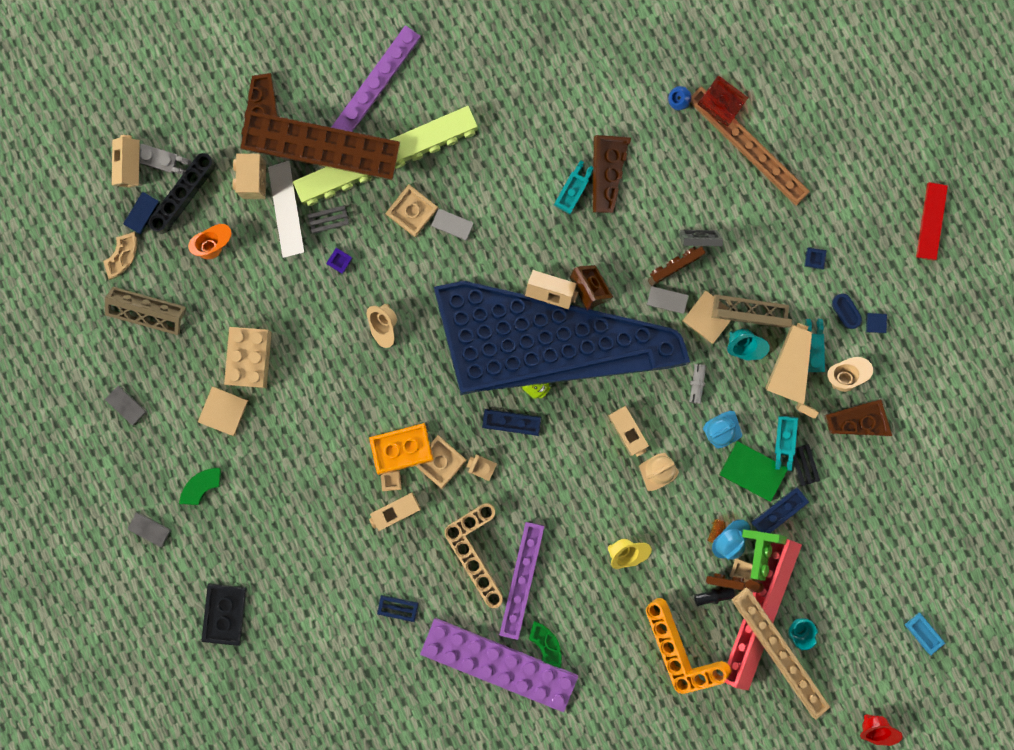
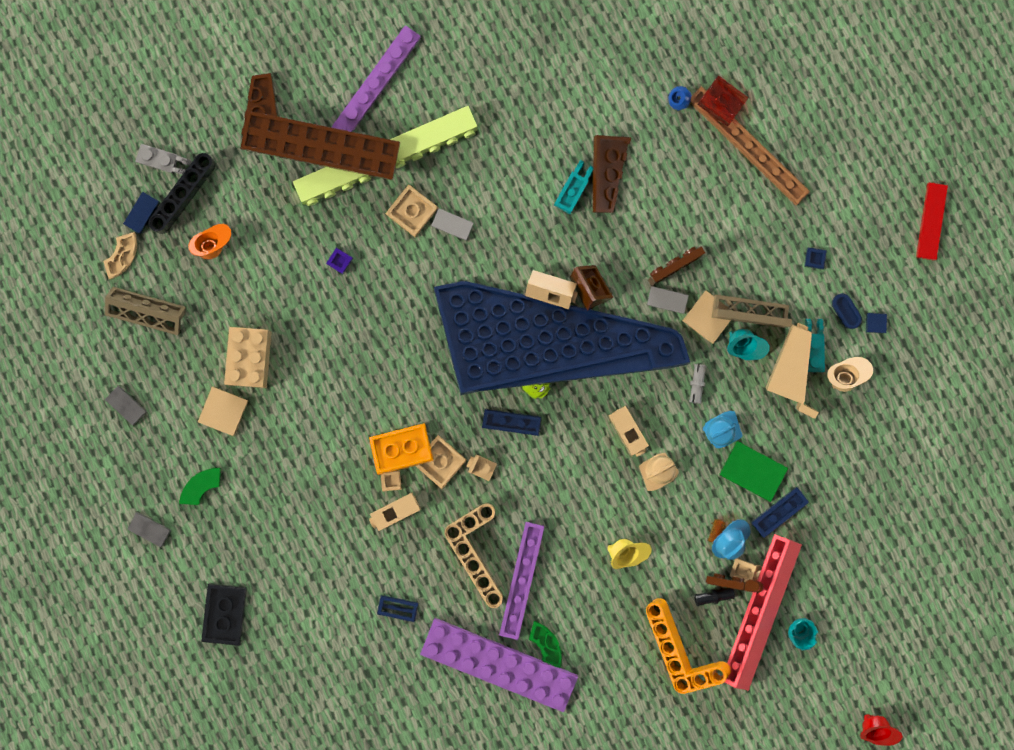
(125, 161): tan brick -> none
(250, 176): tan brick -> none
(286, 209): white sticker -> none
(322, 213): flat silver tile -> none
(381, 322): tan piece -> none
(700, 238): dark grey tile -> none
(762, 551): bright green bracket -> none
(780, 653): tan tile -> none
(786, 440): teal hinge -> none
(812, 464): black tile -> none
(860, 420): reddish brown wing -> none
(924, 634): dark azure tile -> none

